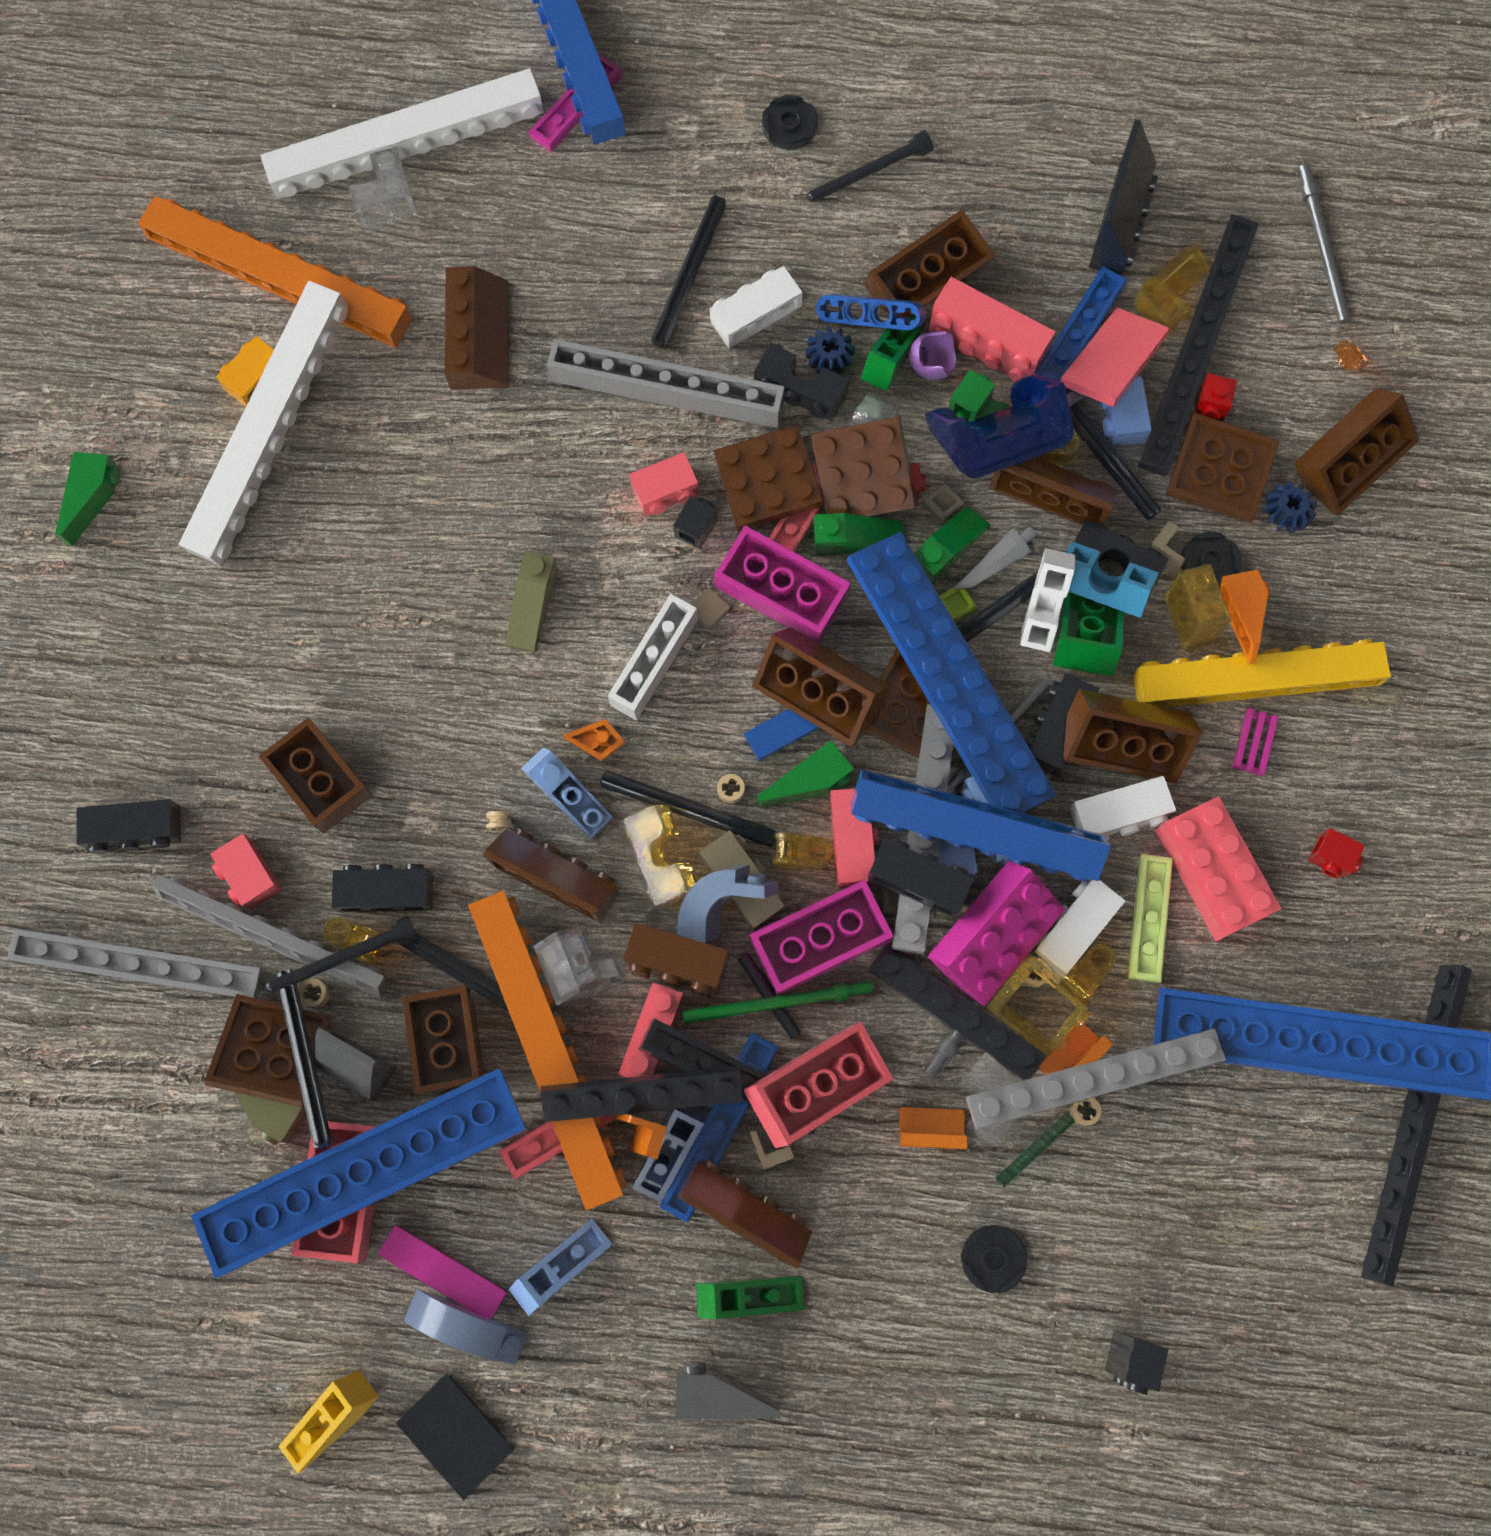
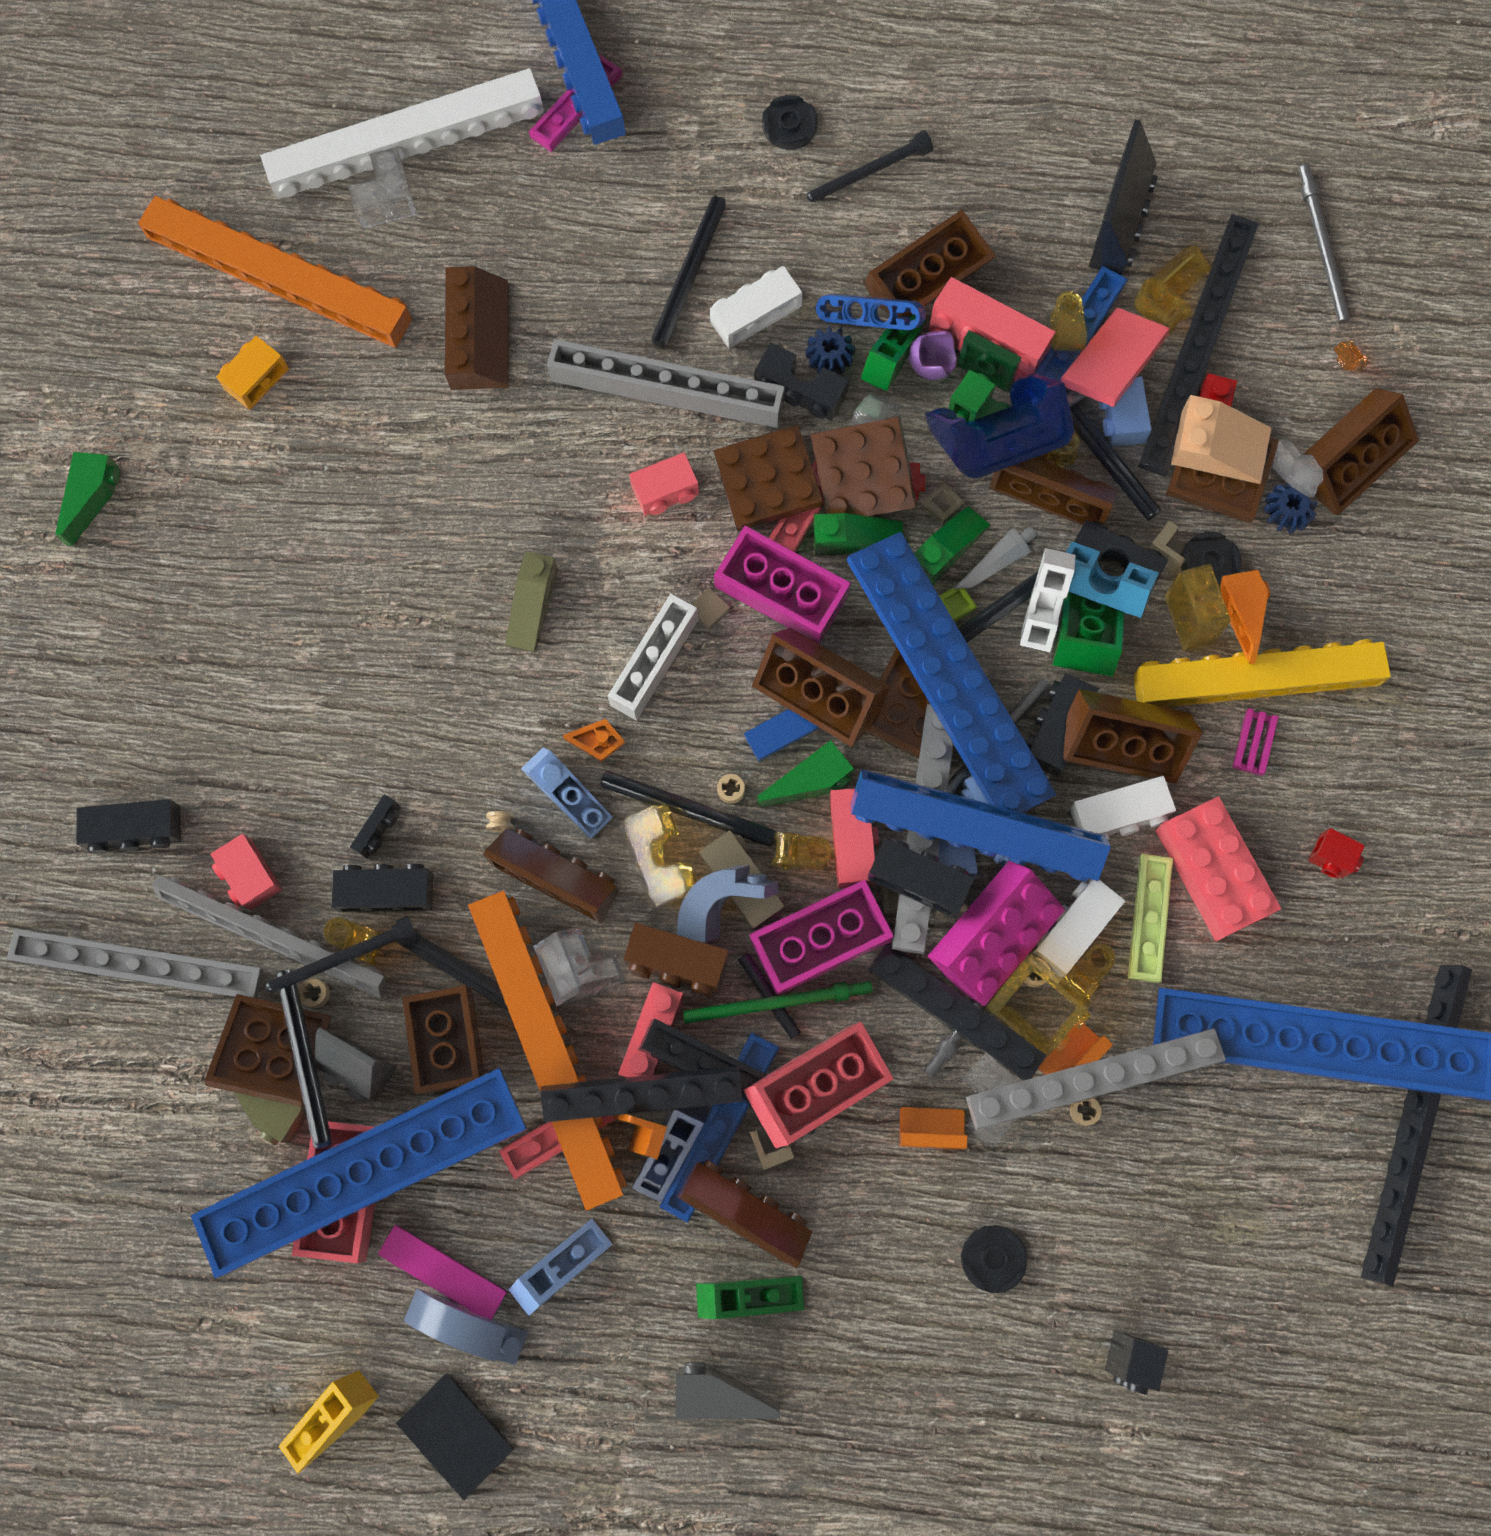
(264, 423): white brick -> none
(315, 775): reddish brown brick -> none
(382, 817): none -> black plate
(695, 522): black brick -> none
(989, 359): none -> dark green tile
(1035, 1149): clear green bar -> none
(1068, 323): none -> clear yellow piece
(1220, 440): none -> light nougat slope
(1296, 469): none -> clear slope

